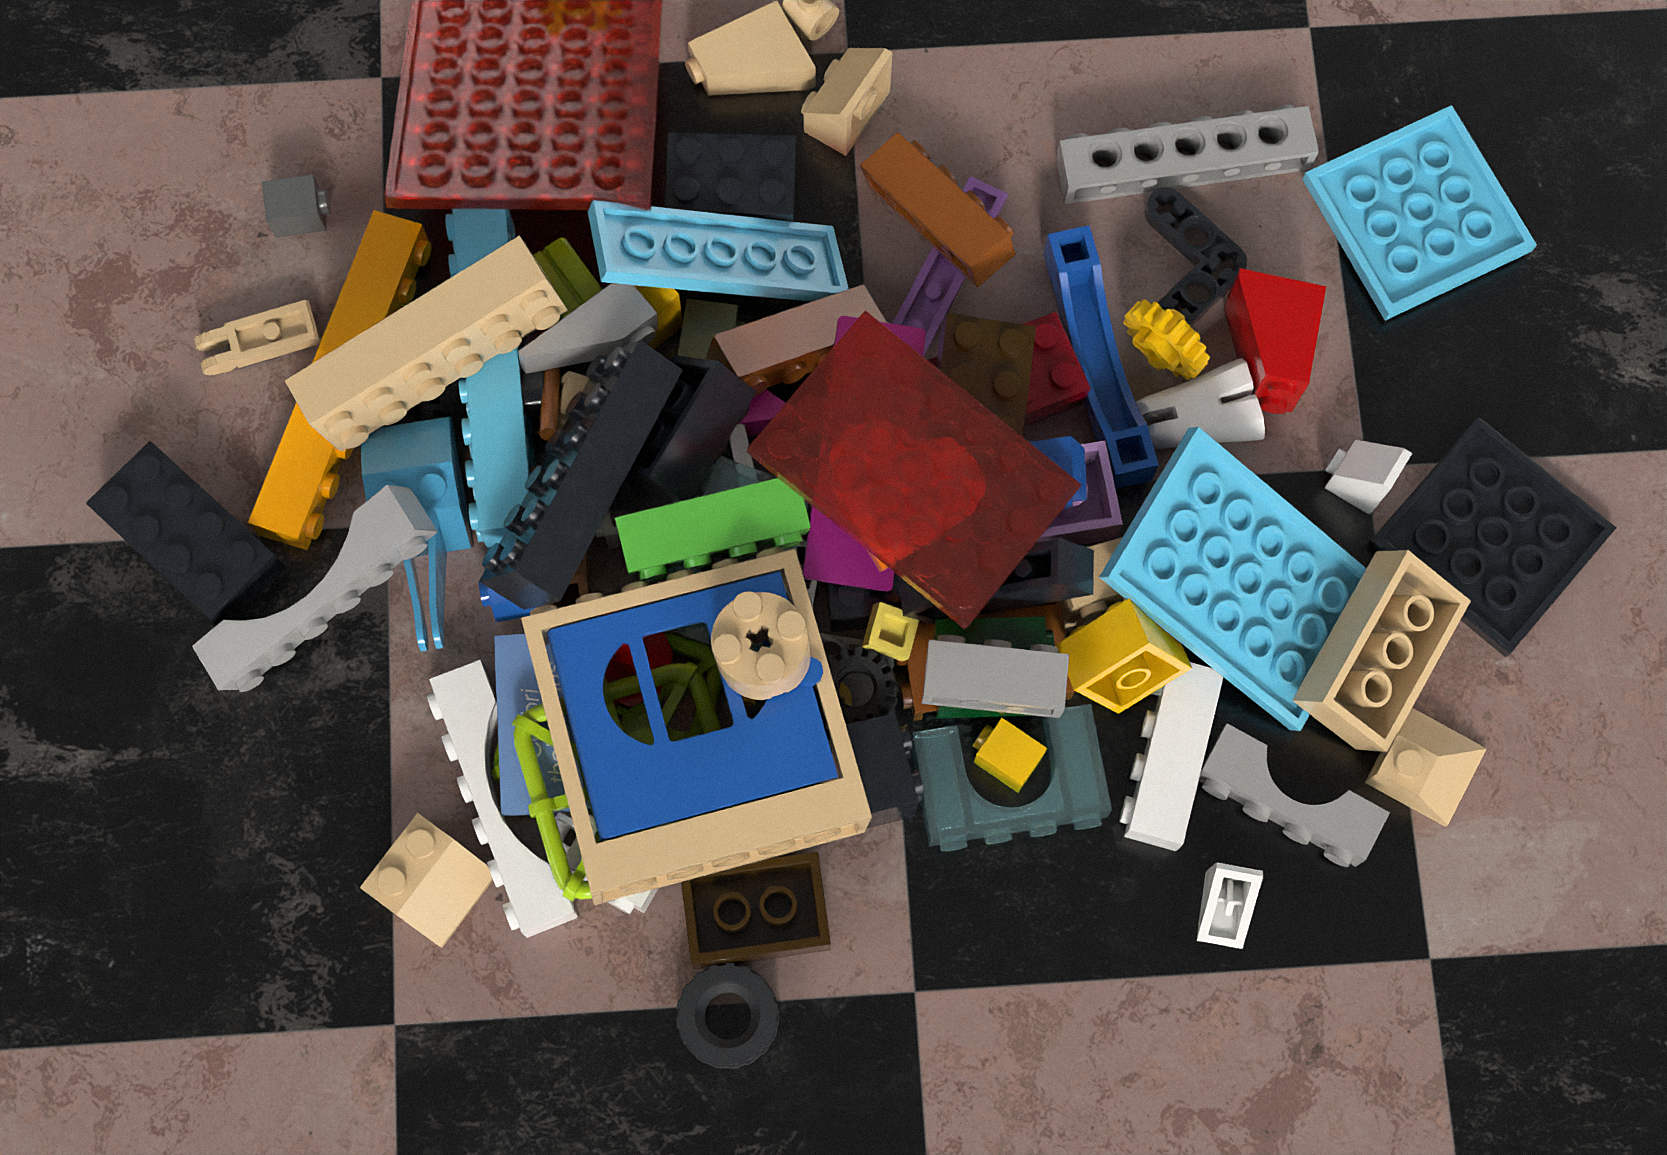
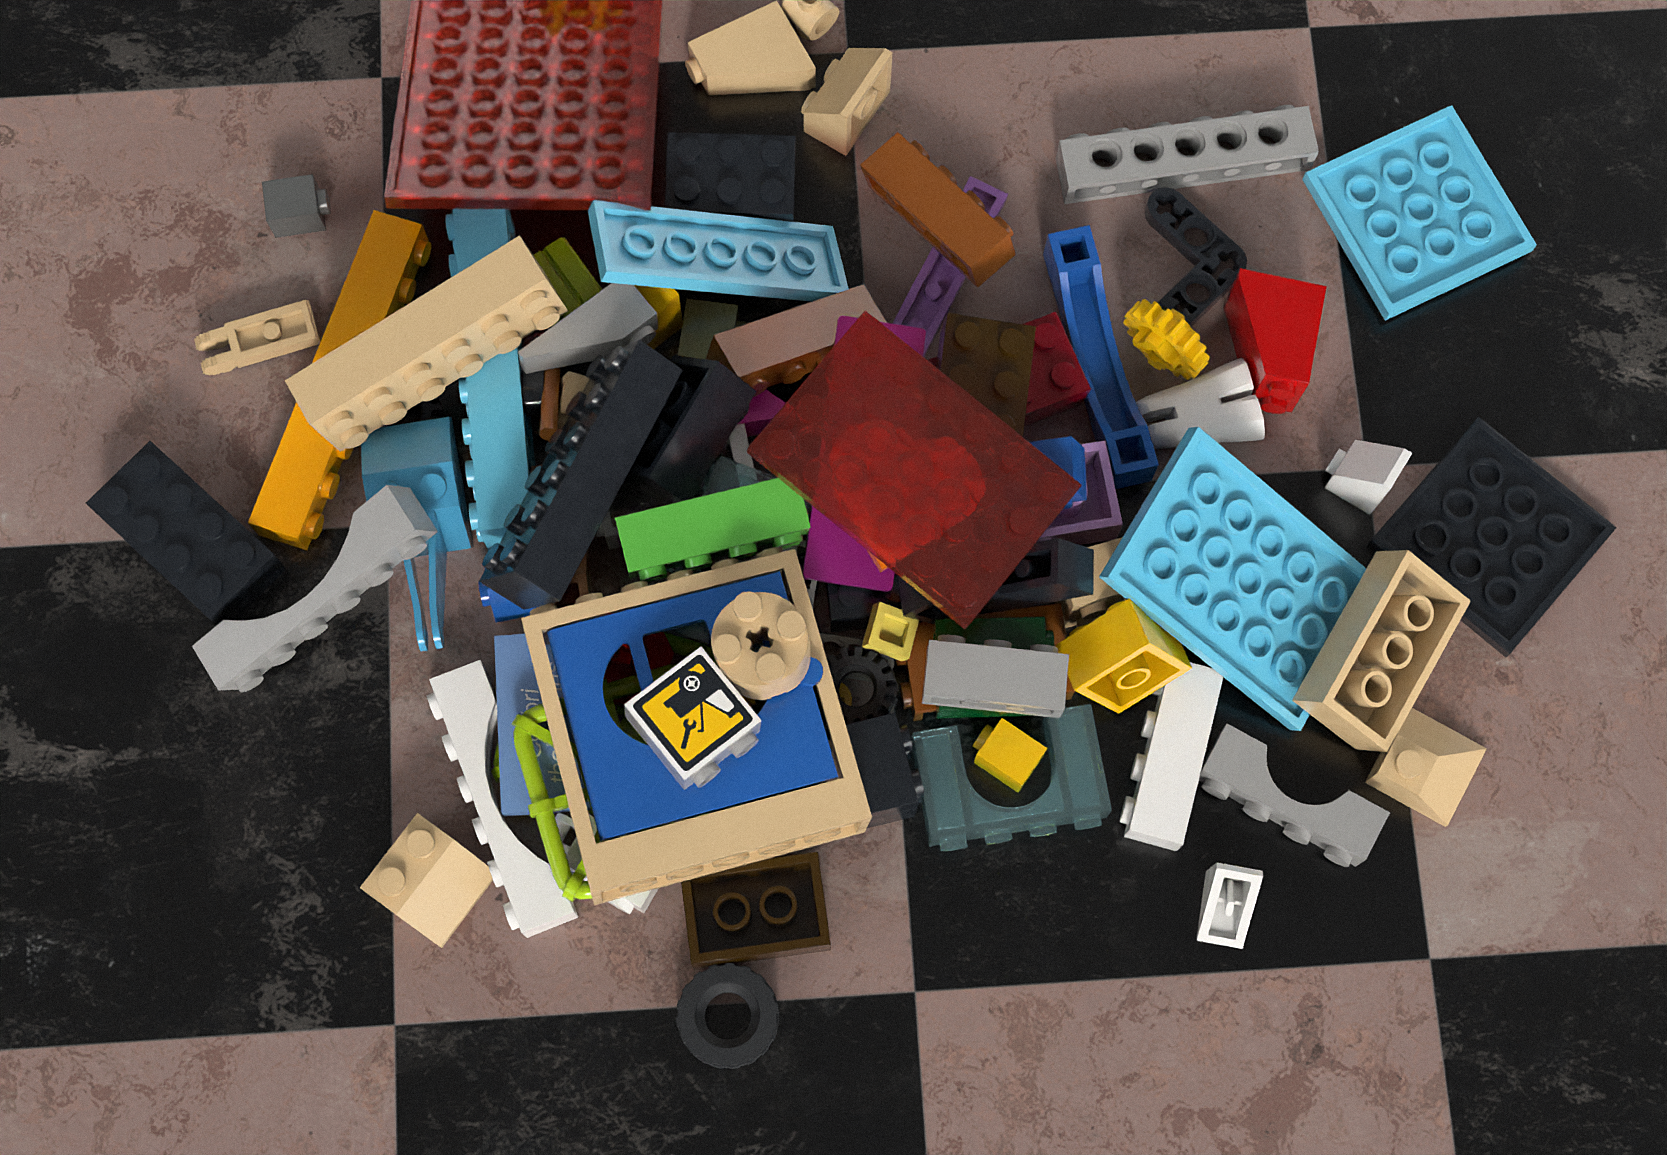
(694, 719): none -> piece

